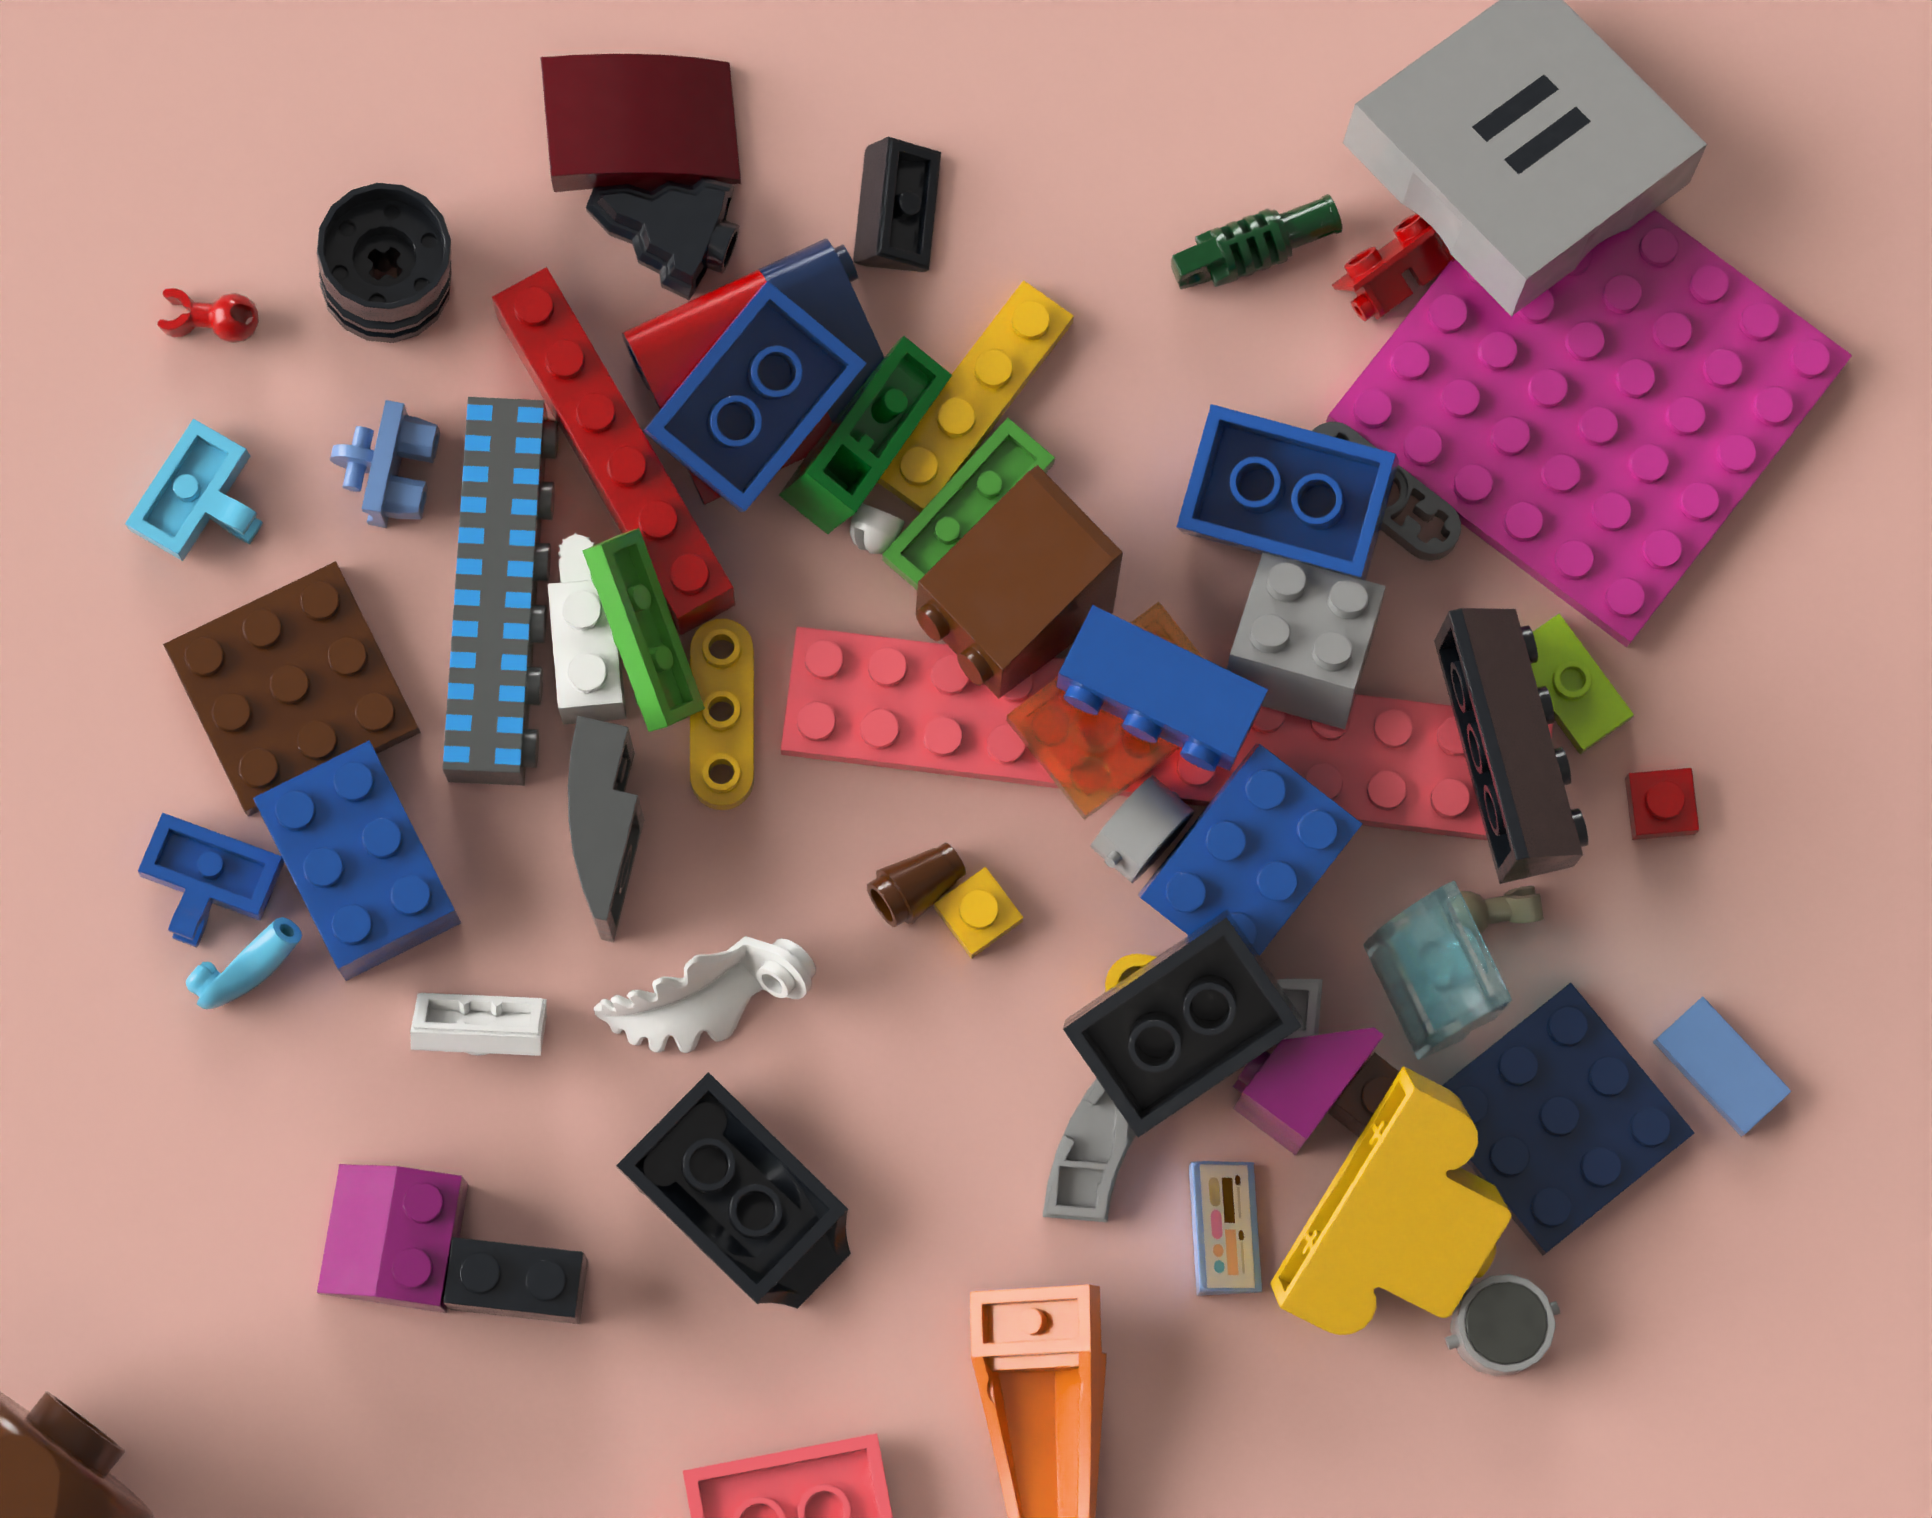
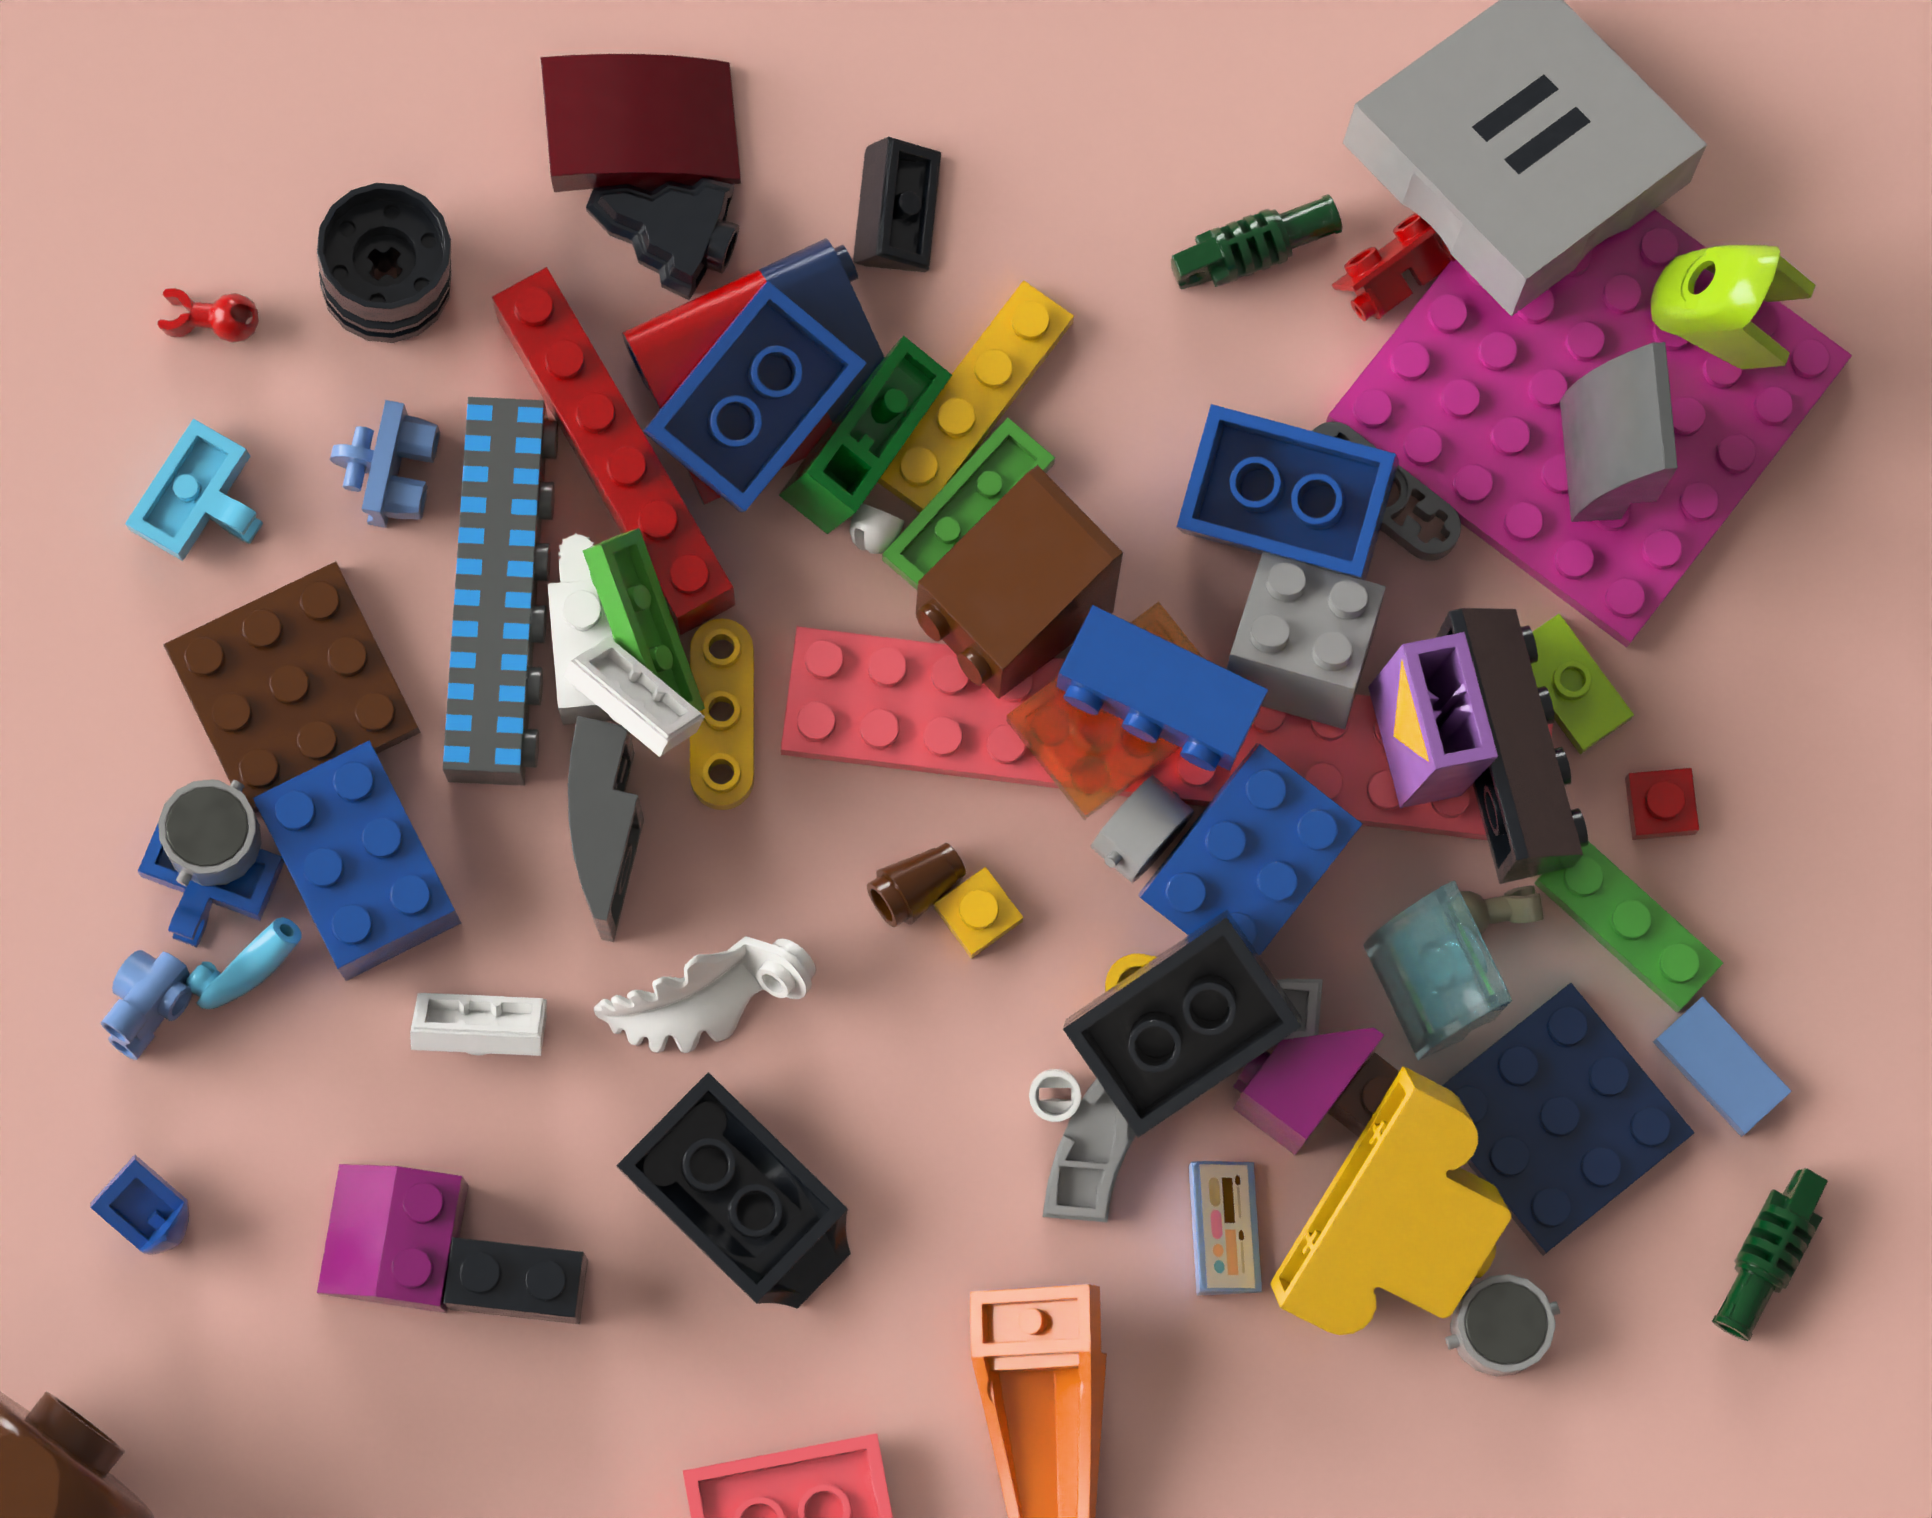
(143, 1208): none -> blue plate
(150, 993): none -> medium blue plate
(210, 832): none -> piece
(633, 696): none -> white plate
(1055, 1108): none -> white hinge
(1432, 720): none -> medium lavender brick
(1619, 435): none -> slope
(1631, 926): none -> bright green plate
(1722, 313): none -> lime piece
(1771, 1252): none -> dark green hinge

